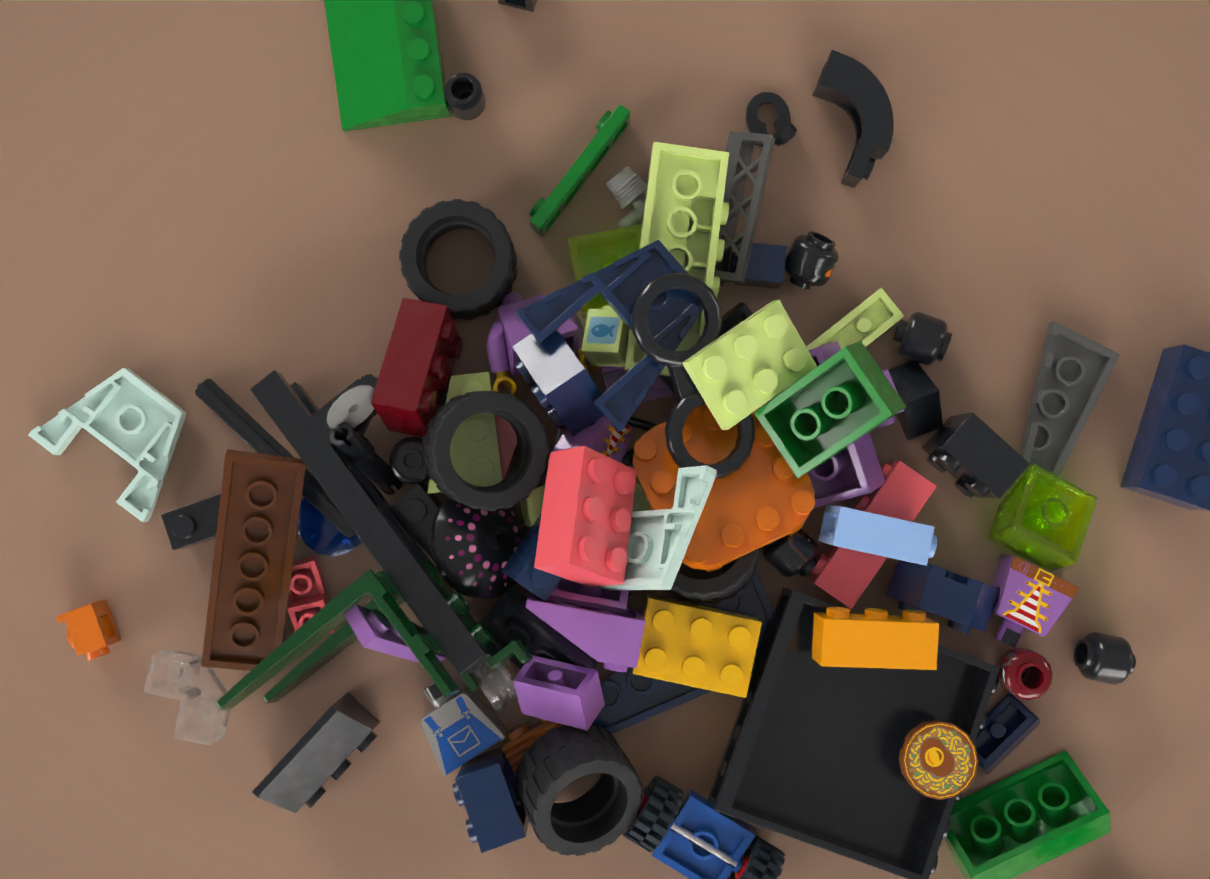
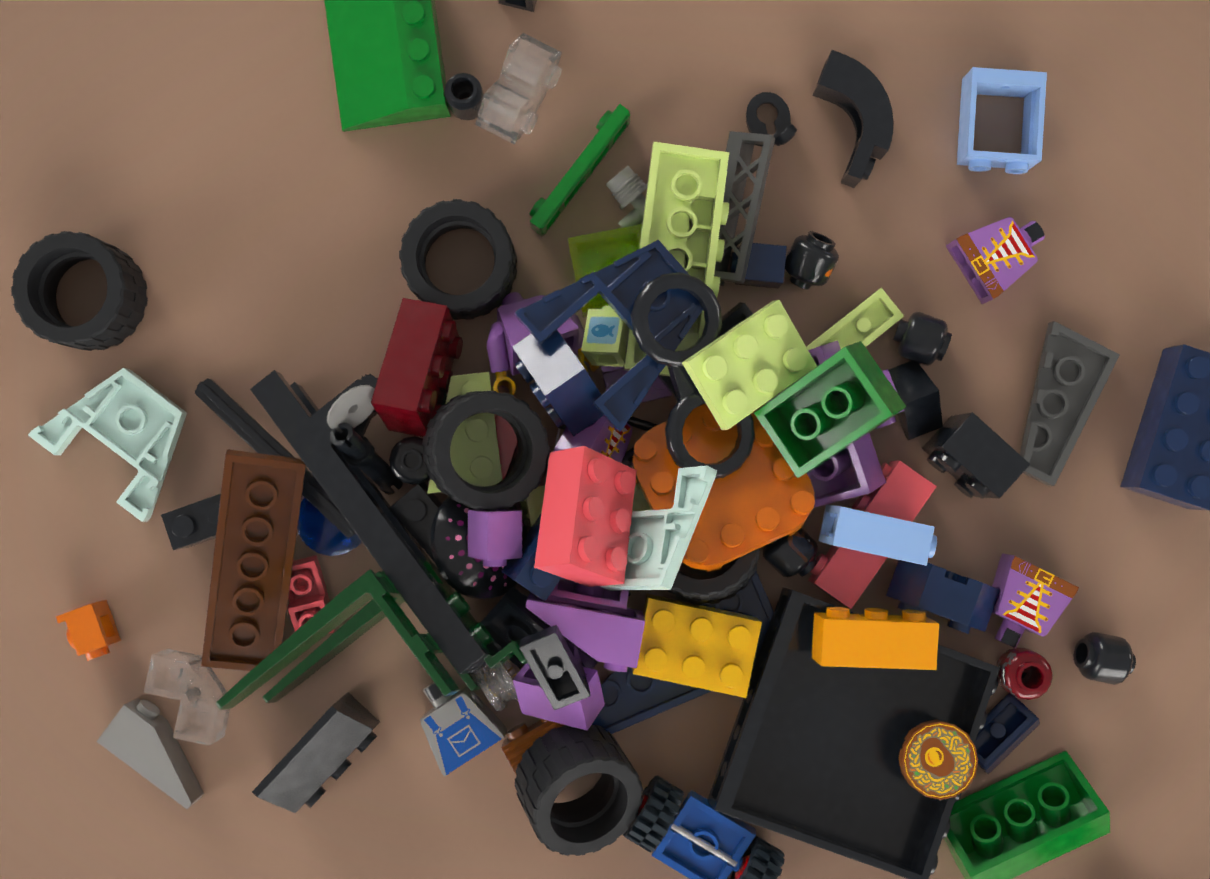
(37, 284): none -> black tyre
(147, 745): none -> light grey slope
(379, 634): medium lavender plate -> none
(491, 801): dark blue brick -> none
(495, 535): none -> medium lavender brick
(515, 97): none -> clear brick
(556, 666): none -> slope
(996, 255): none -> torso
(1007, 83): none -> light blue window
(1044, 519): clear neon green slope -> none

